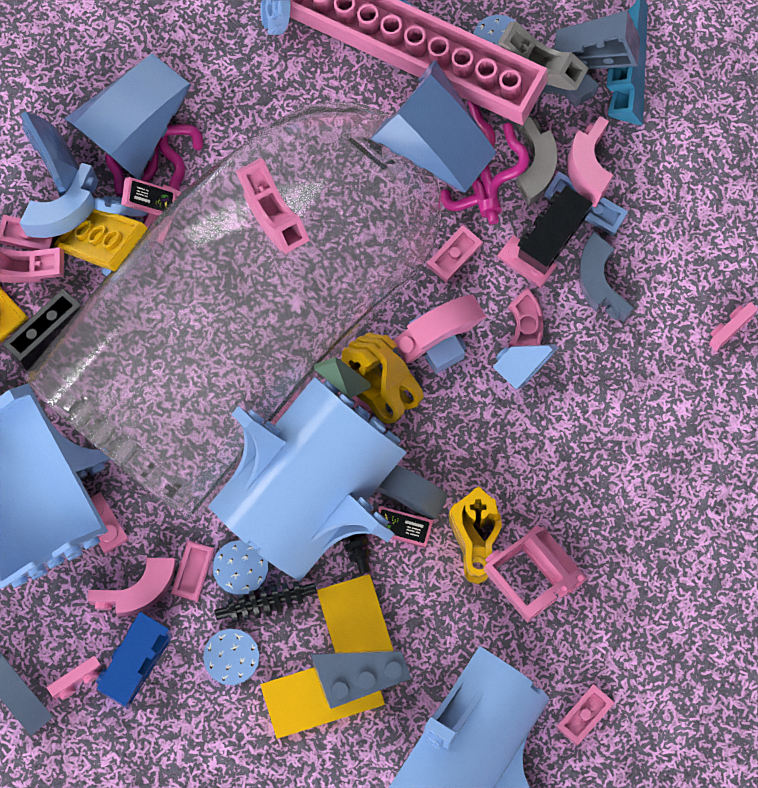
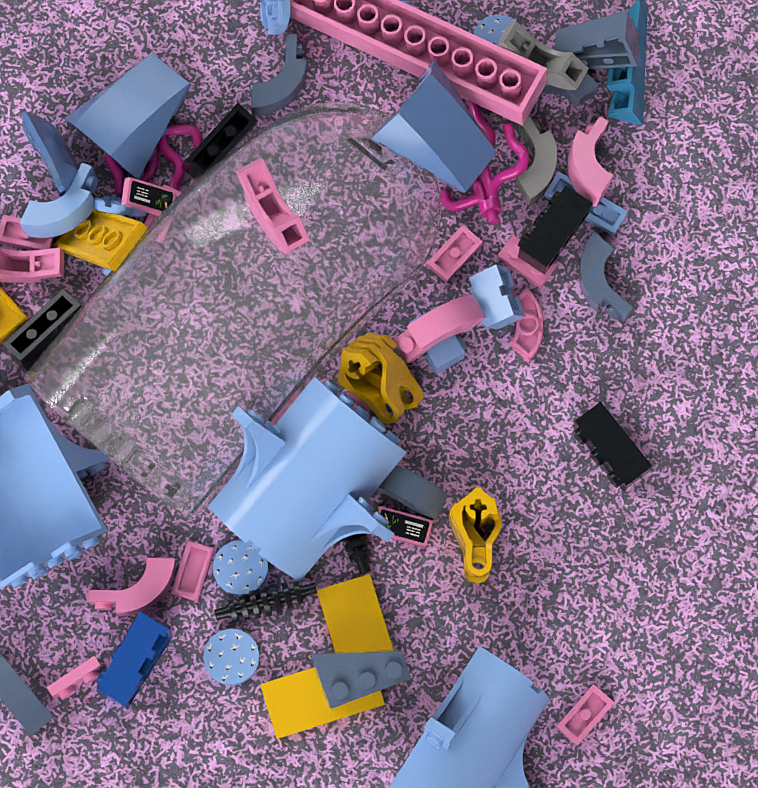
(115, 534): bright pink plate -> none
(220, 141): none -> black brick
(281, 90): none -> sand blue arch
(342, 377): sand green slope -> none
(494, 295): none -> light blue brick
(522, 362): light blue slope -> none
(549, 559): bright pink window -> none
(611, 447): none -> black brick
(739, 318): bright pink plate -> none

